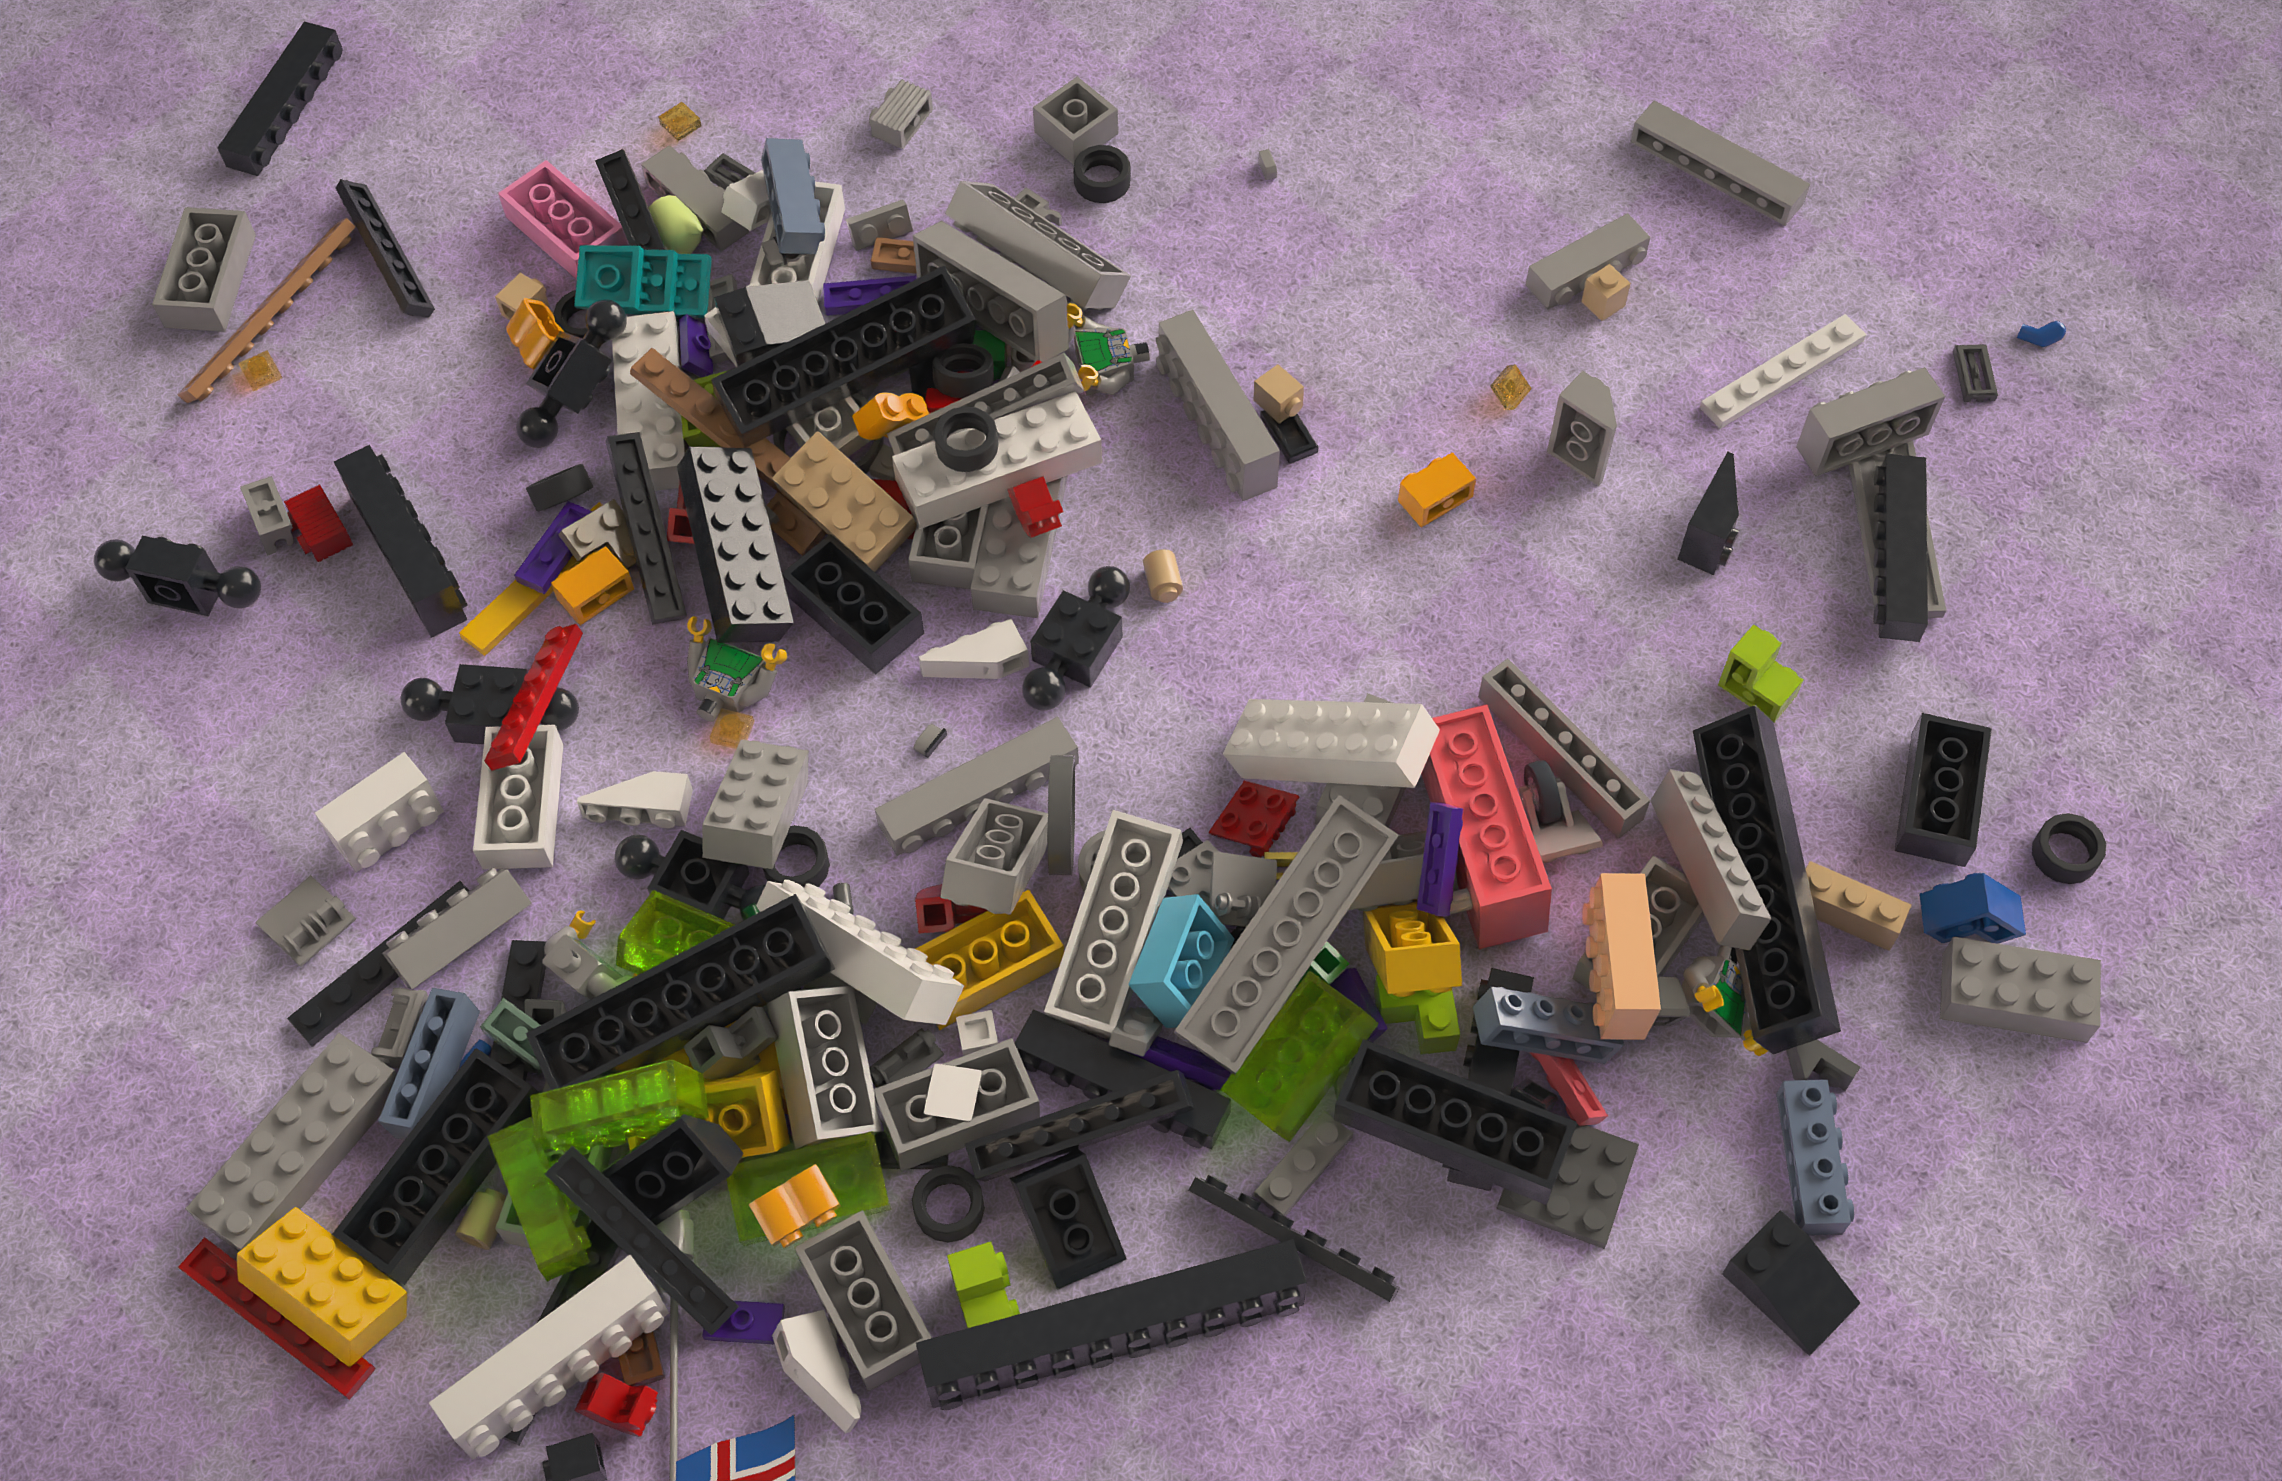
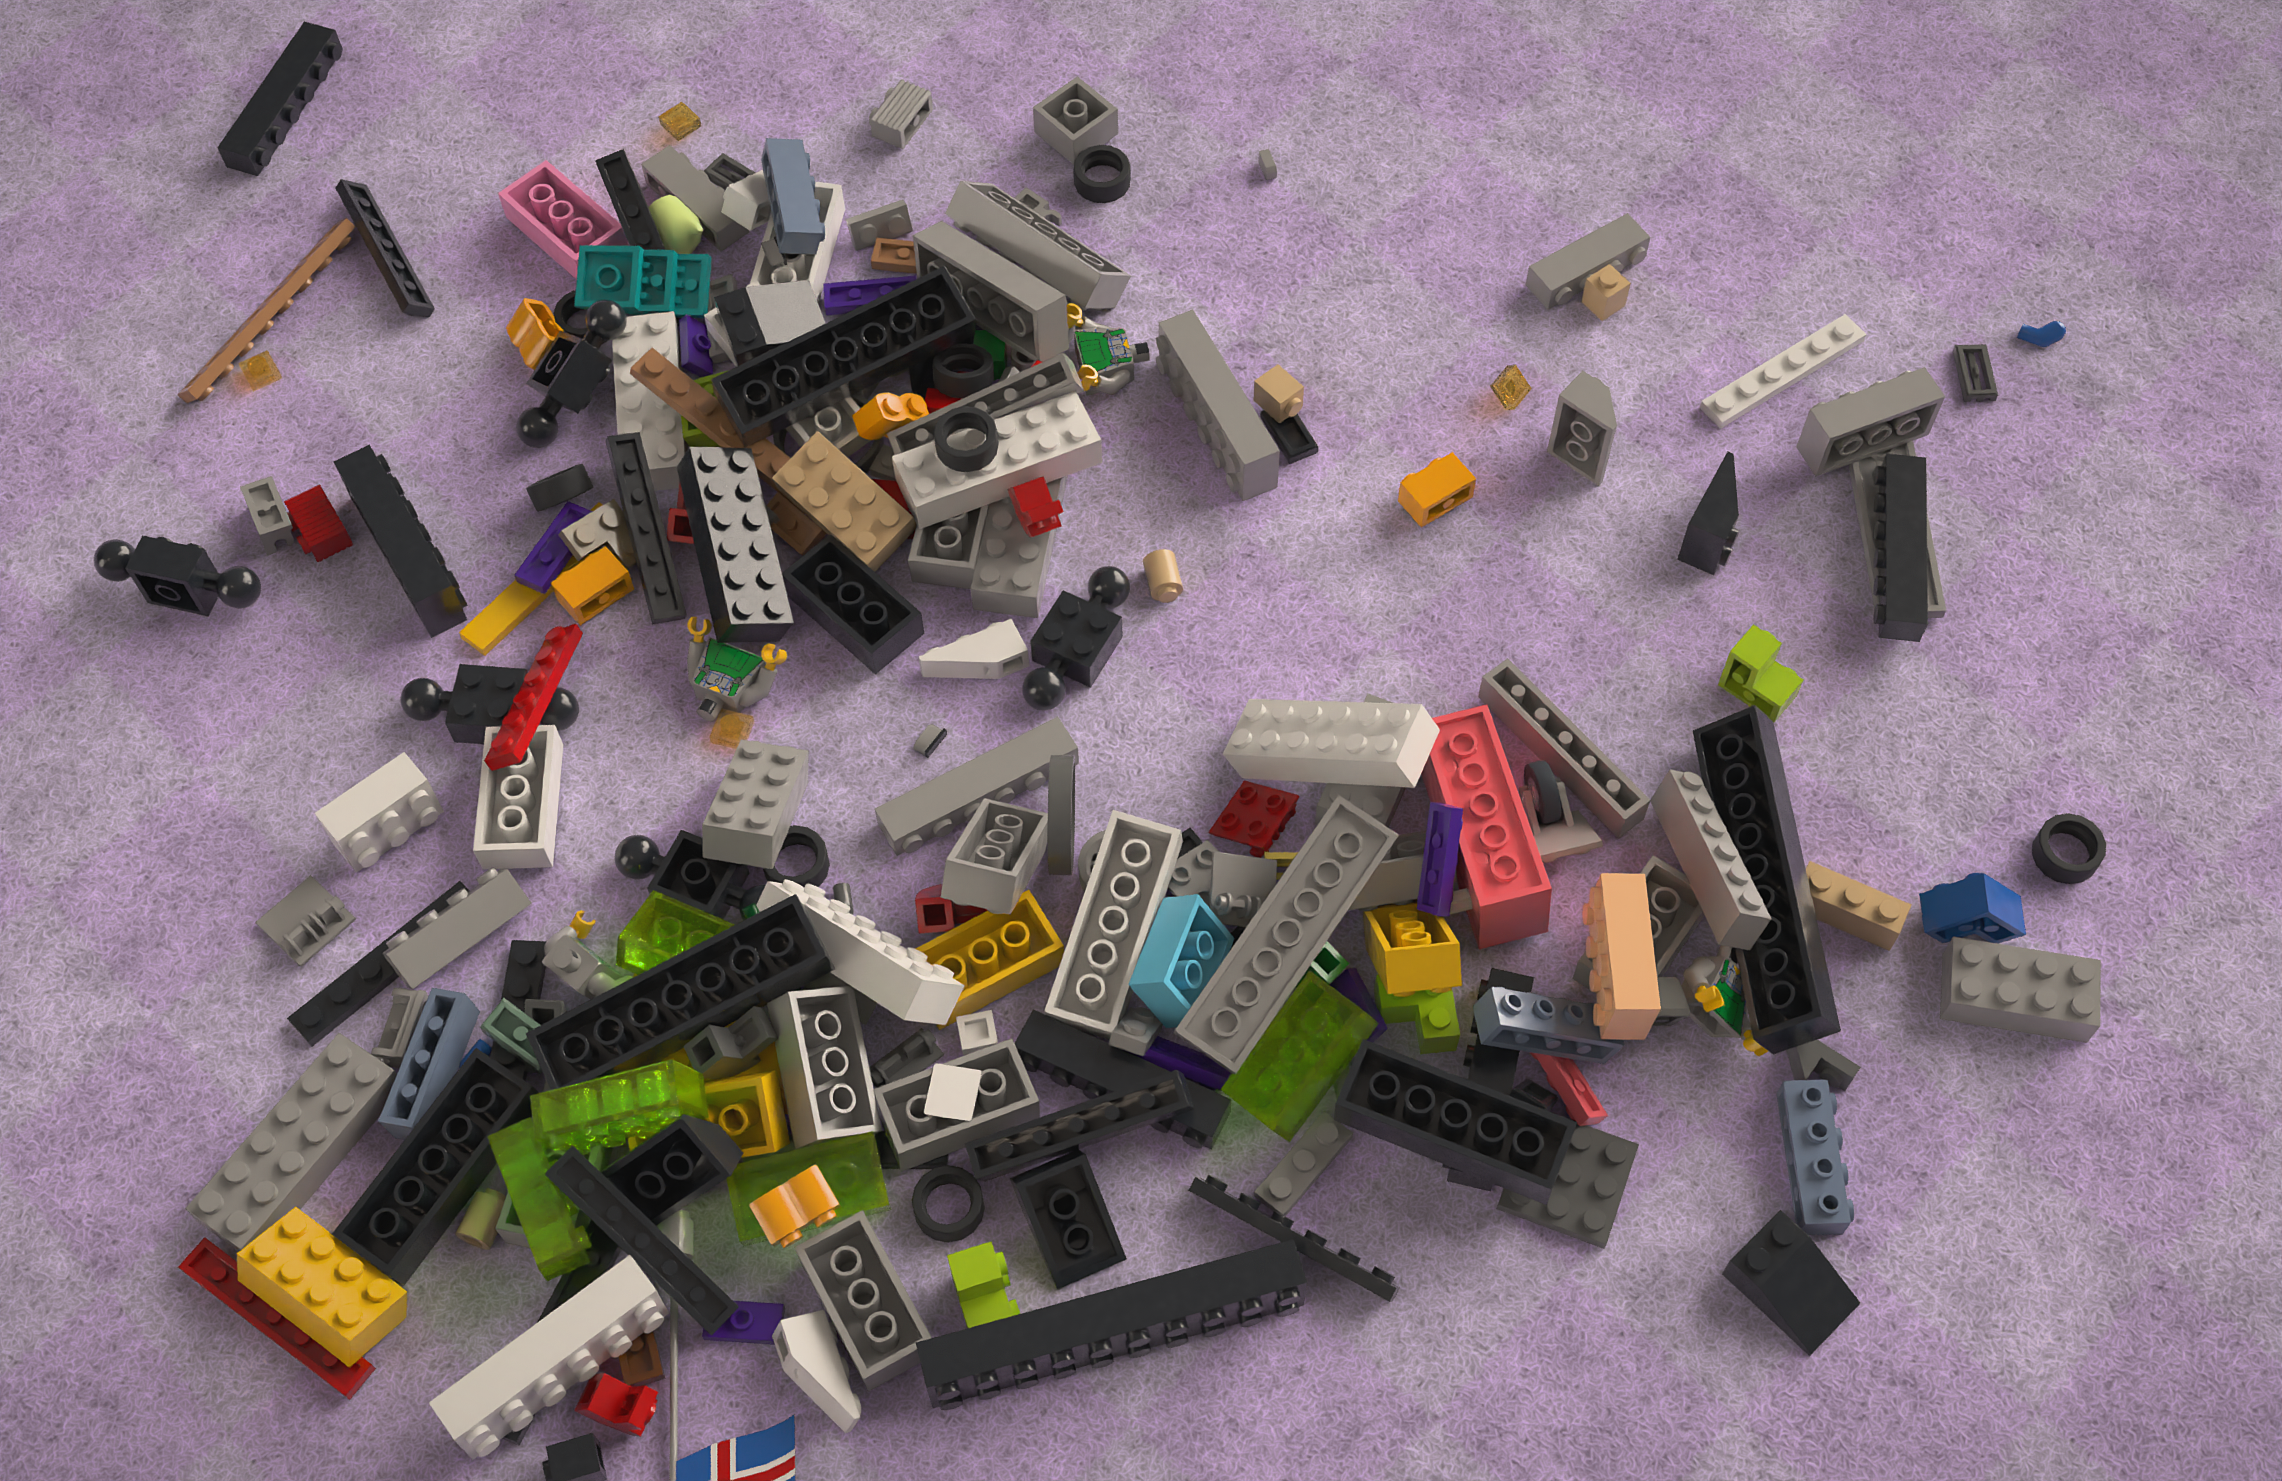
(204, 269): light grey brick -> none
(515, 291): tan brick -> none
(649, 798): white slope -> none
(1720, 163): light grey brick -> none
(1943, 790): black brick -> none

